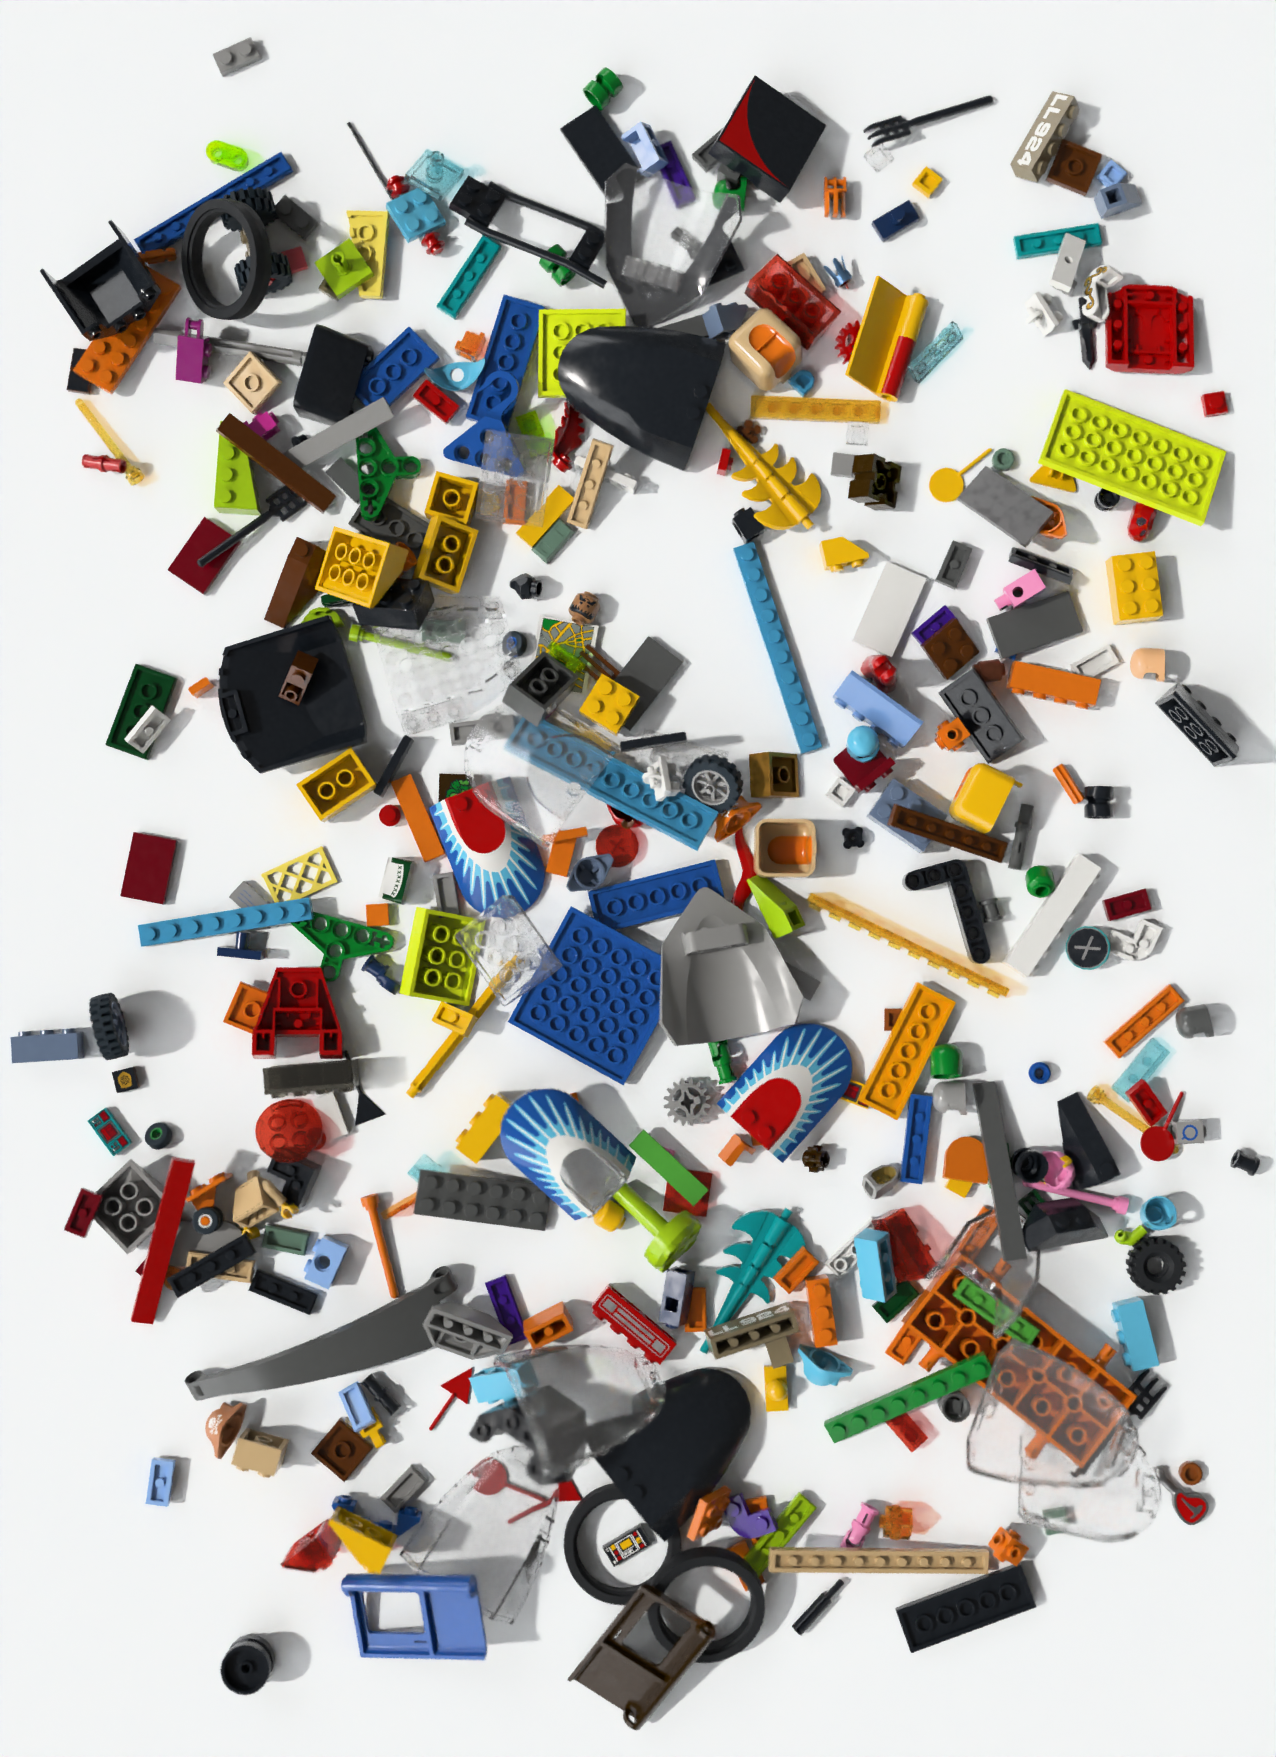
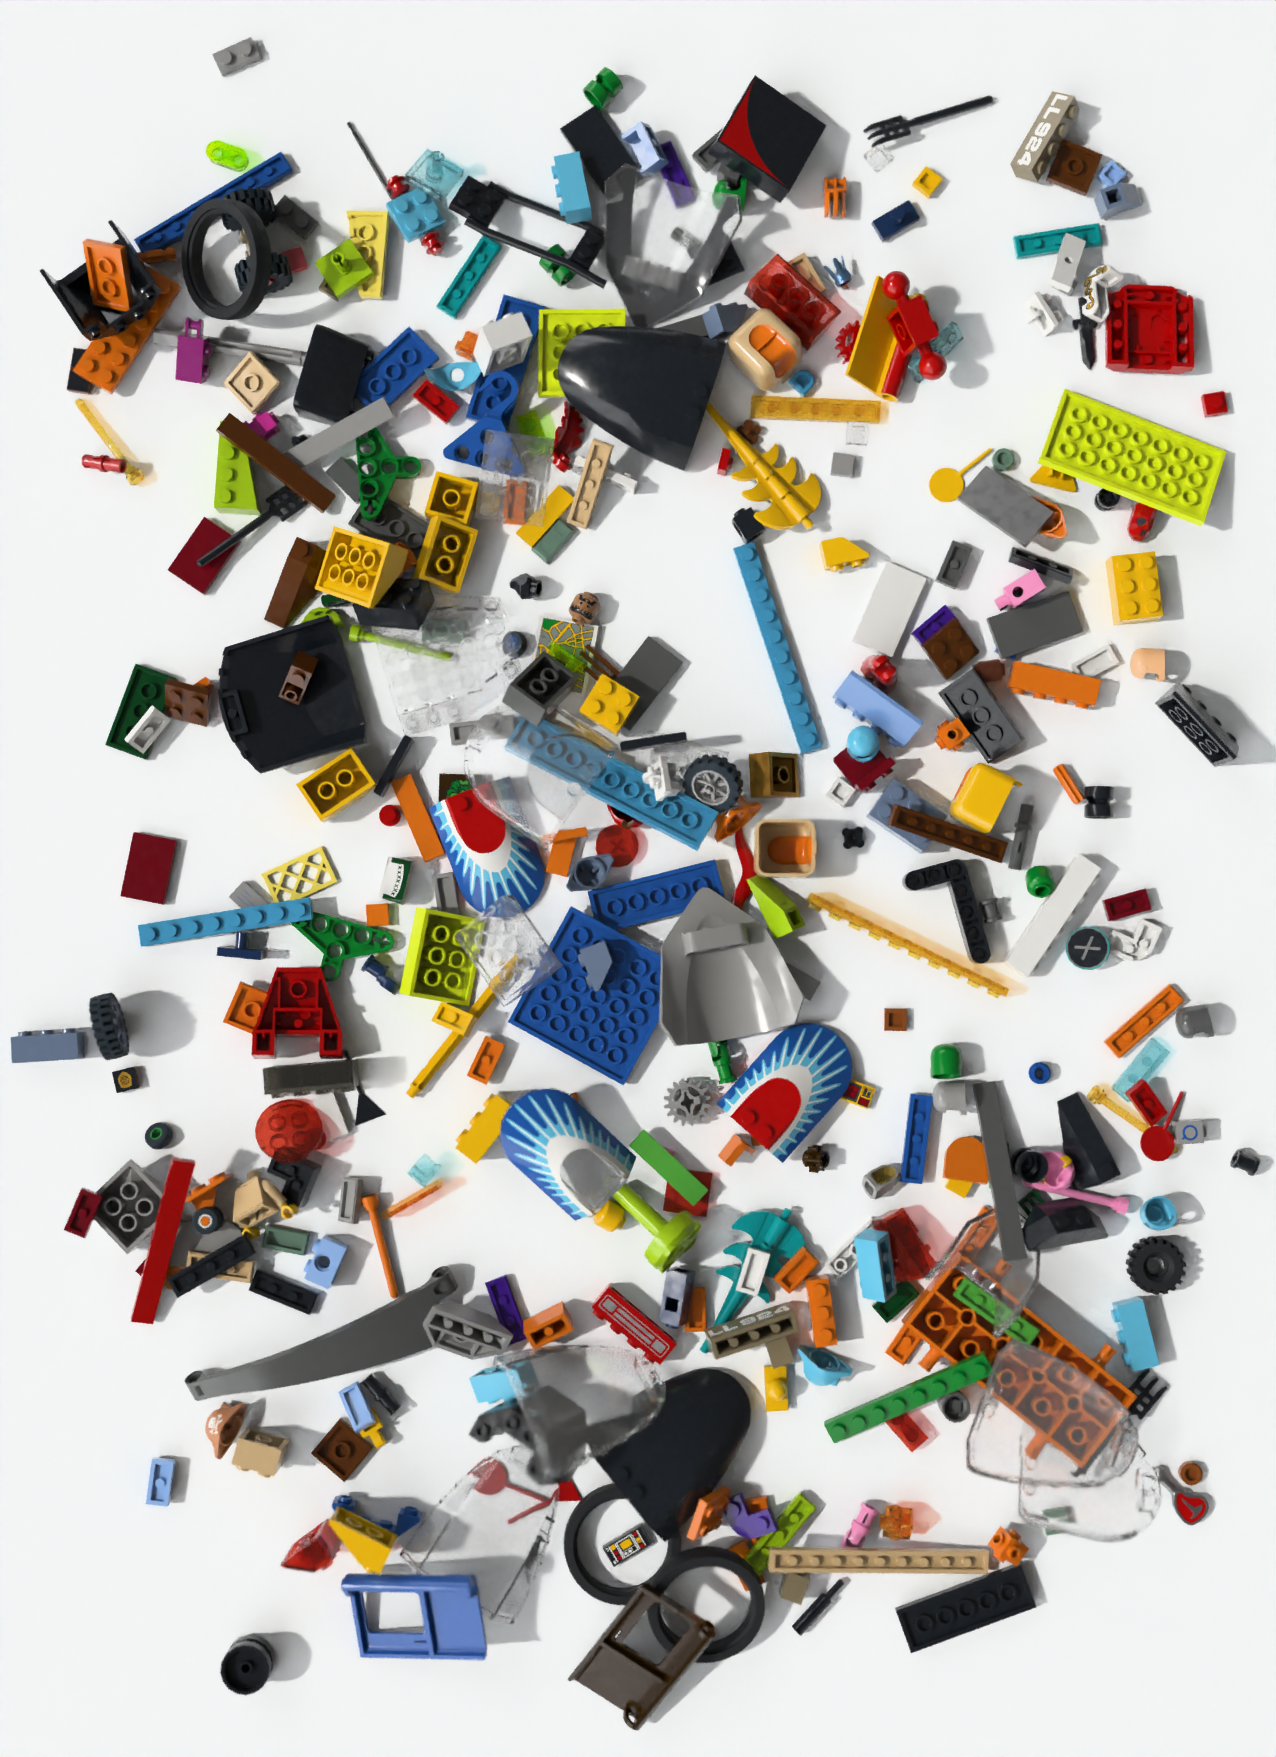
(108, 275): none -> orange plate
(109, 1131): tile -> none
(187, 702): none -> reddish brown plate
(350, 1200): none -> light grey tile
(403, 1489): light grey tile -> none
(458, 1387): red piece -> none
(481, 1200): dark grey plate -> none
(486, 1060): none -> orange plate
(502, 343): none -> white brick
(571, 188): none -> medium azure brick
(597, 962): none -> sand blue slope
(752, 1271): none -> white tile
(794, 1587): none -> dark tan brick
(874, 482): dark brown brick -> none
(906, 1051): light orange plate -> none
(913, 325): none -> red brick
(1130, 1238): lime arm -> none

